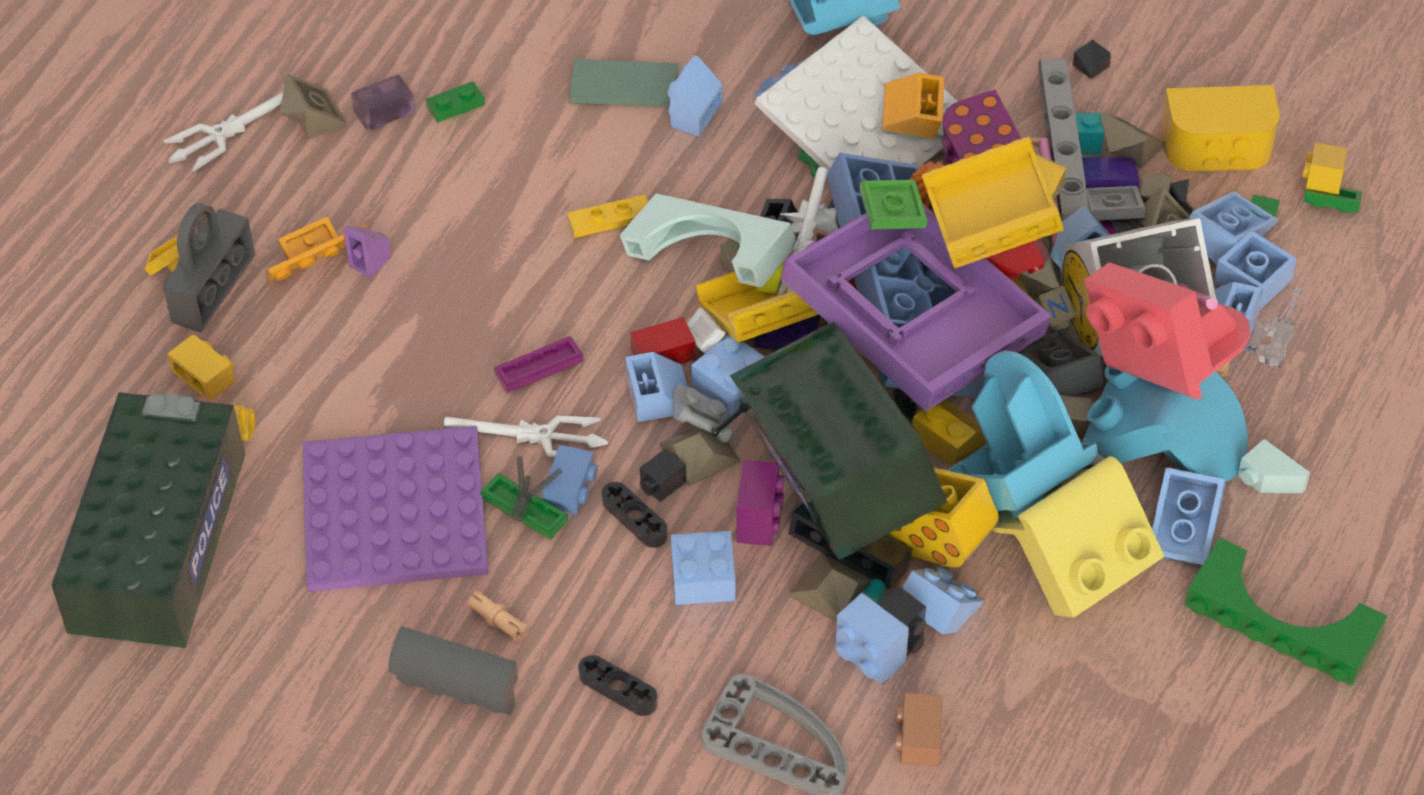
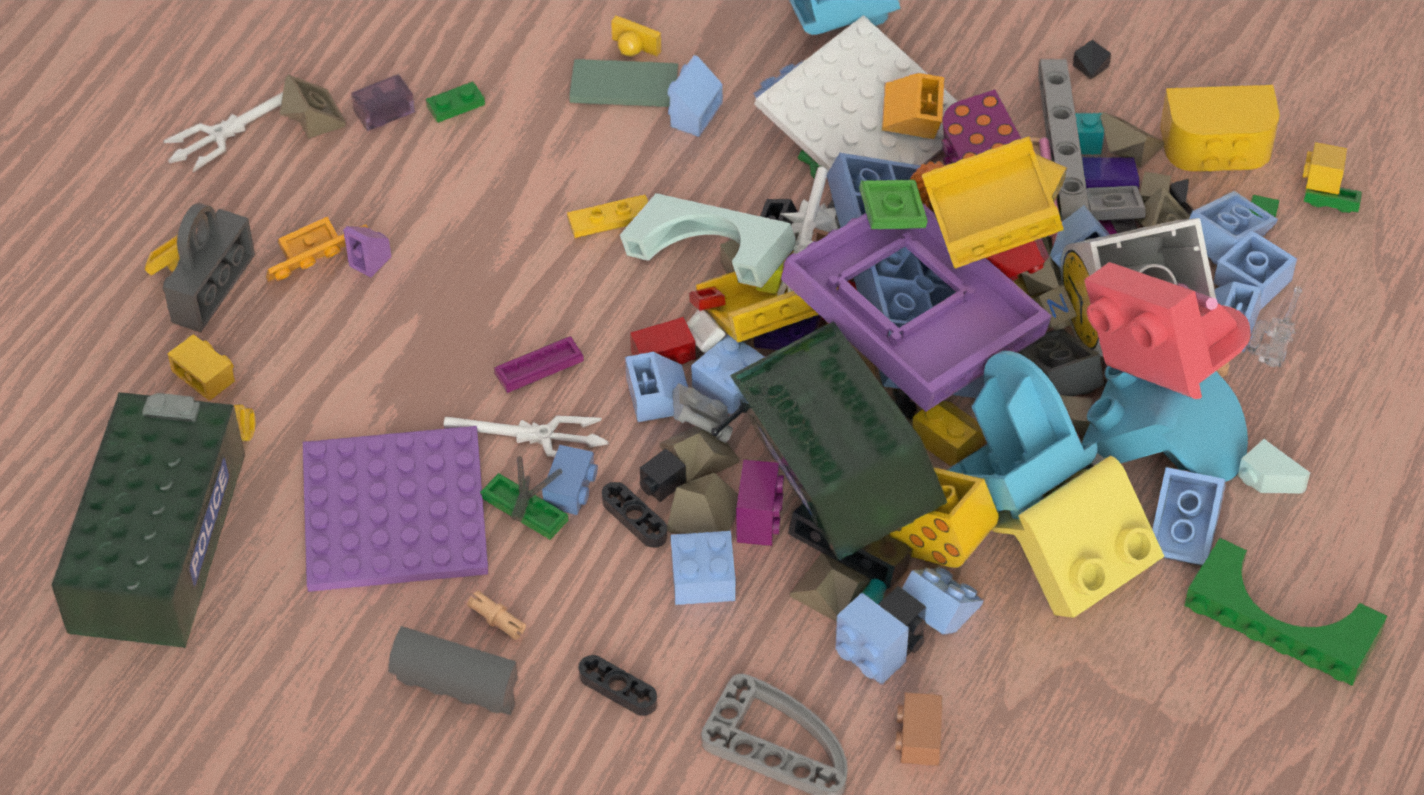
(635, 37): none -> yellow tile
(703, 506): none -> dark tan slope
(707, 298): none -> red tile

